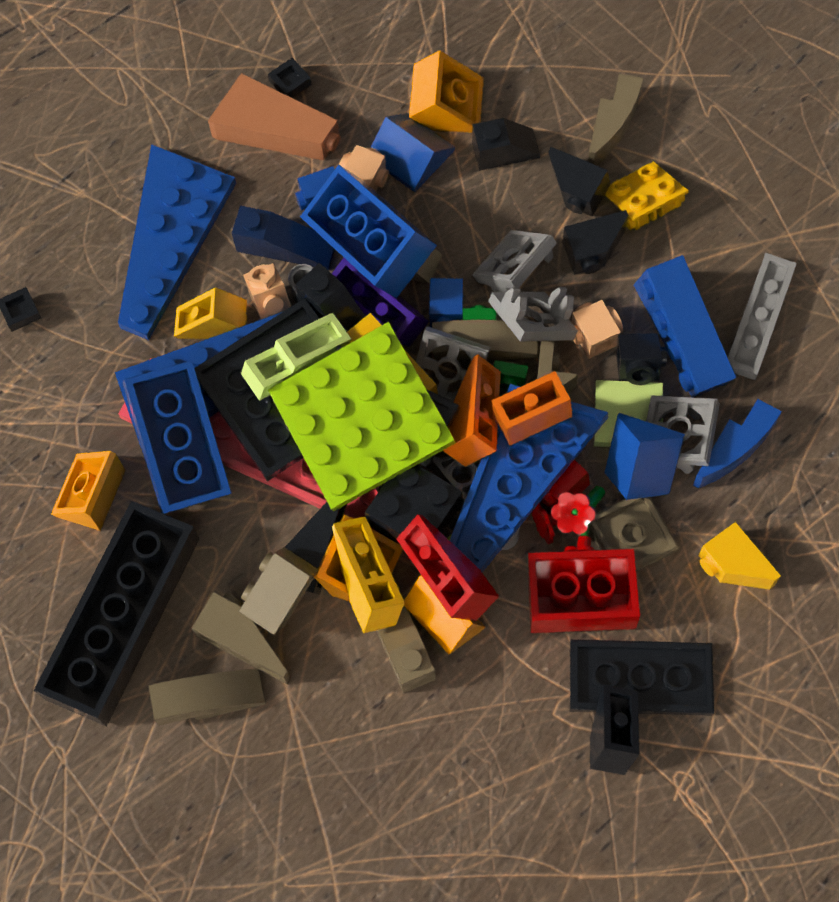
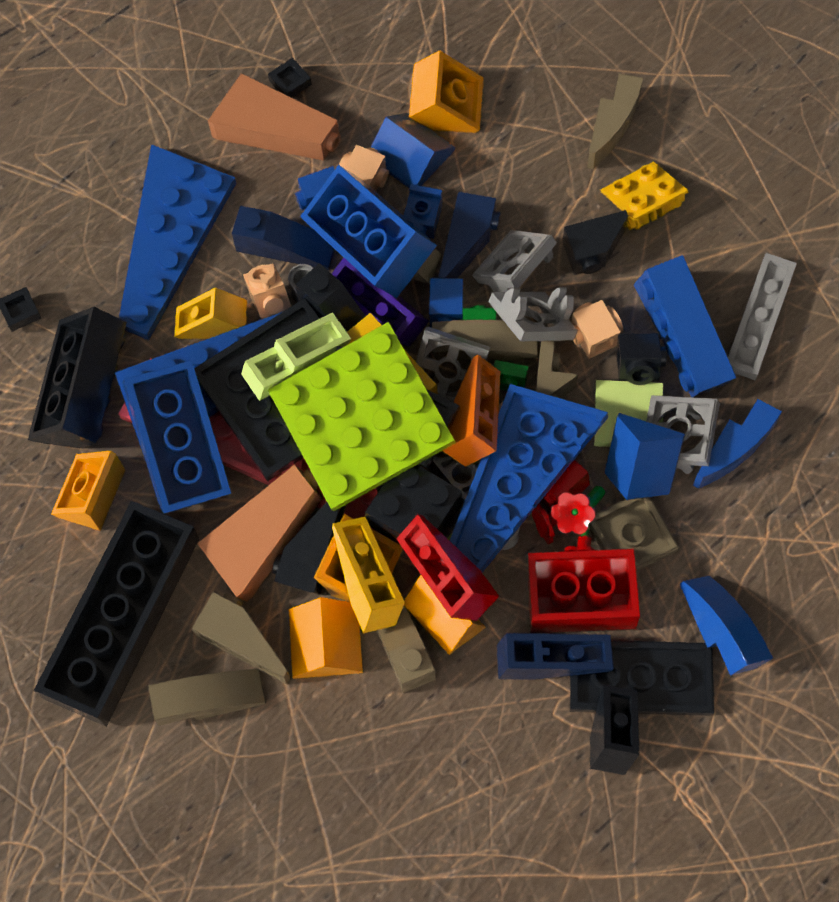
(78, 379): none -> black slope
(255, 534): none -> nougat slope
(278, 589): dark tan brick -> none
(324, 639): none -> light orange slope
(424, 208): none -> blue brick
(469, 232): none -> dark blue slope
(503, 143): black slope -> none
(532, 408): orange brick -> none
(552, 655): none -> dark blue slope
(579, 181): black slope -> none
(725, 625): none -> blue slope
(737, 560): yellow slope -> none

